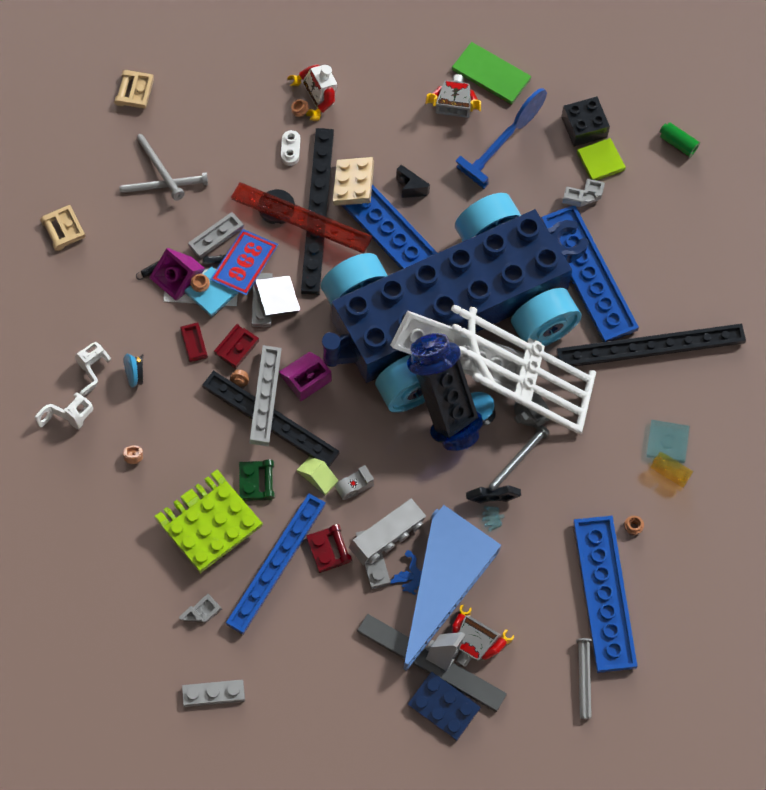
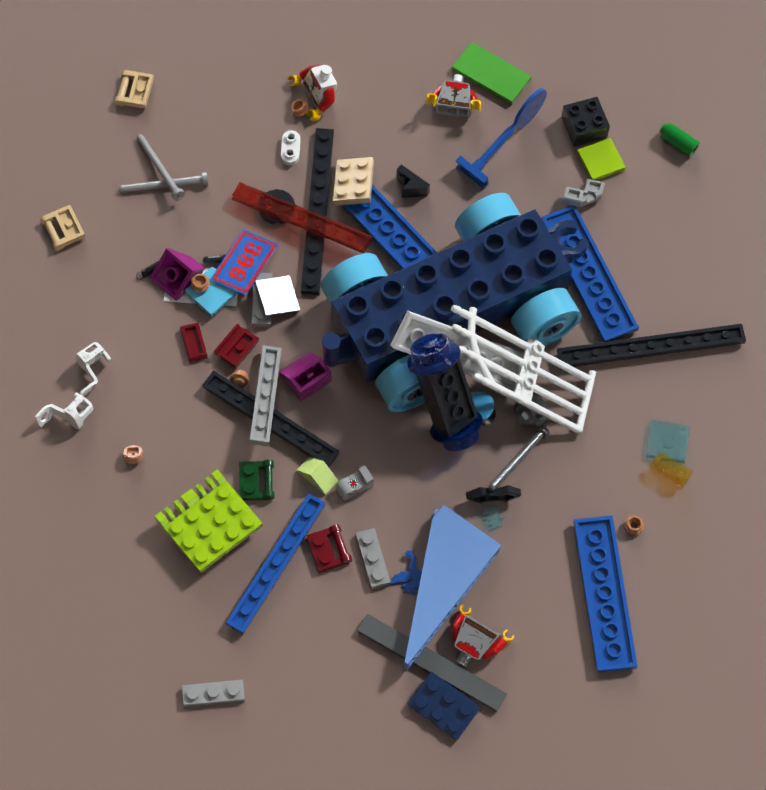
(134, 369): dark azure piece -> none
(202, 611): light grey slope -> none
(216, 235): light grey plate -> none
(387, 532): light grey brick -> none
(444, 649): light grey slope -> none
(584, 677): light grey axle -> none

